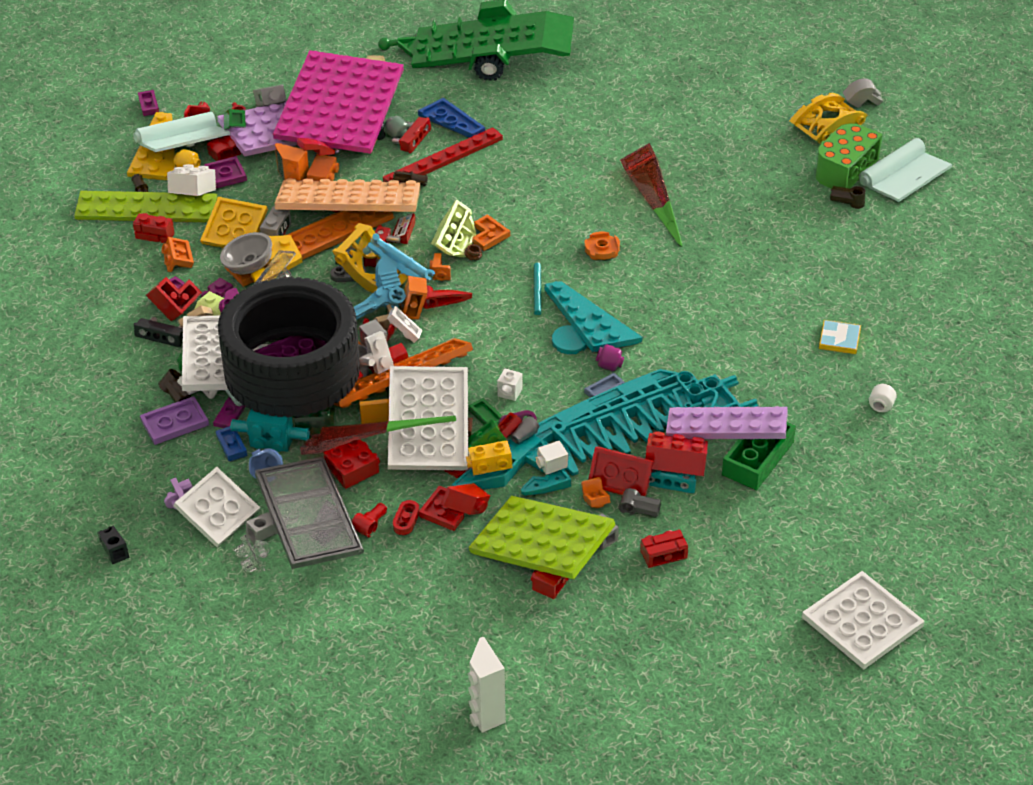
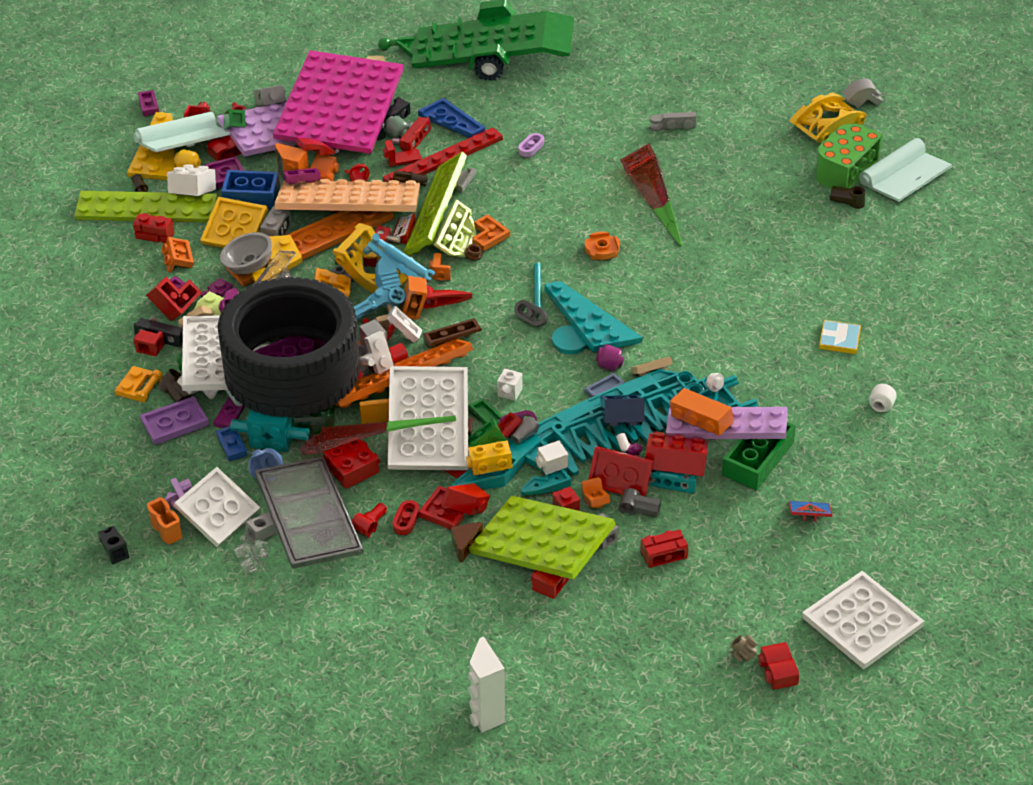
(134, 380): none -> light orange plate
(149, 342): none -> red brick
(164, 520): none -> orange brick
(252, 187): none -> blue brick
(297, 176): none -> magenta plate
(338, 281): none -> light orange plate
(354, 172): none -> red piece
(397, 109): none -> black leg
(399, 158): none -> red bracket
(435, 204): none -> lime plate
(451, 332): none -> reddish brown slope
(465, 178): none -> light grey plate
(465, 536): none -> reddish brown slope
(531, 145): none -> lavender plate
(532, 314): none -> dark grey plate
(566, 498): none -> red brick
(622, 409): none -> dark blue slope
(626, 447): none -> arm
(645, 368): none -> tan plate
(673, 120): none -> light grey hinge
(701, 411): none -> orange brick
(715, 381): none -> white plate
(743, 648): none -> dark tan gear
(778, 665): none -> red brick
(810, 509): none -> piece

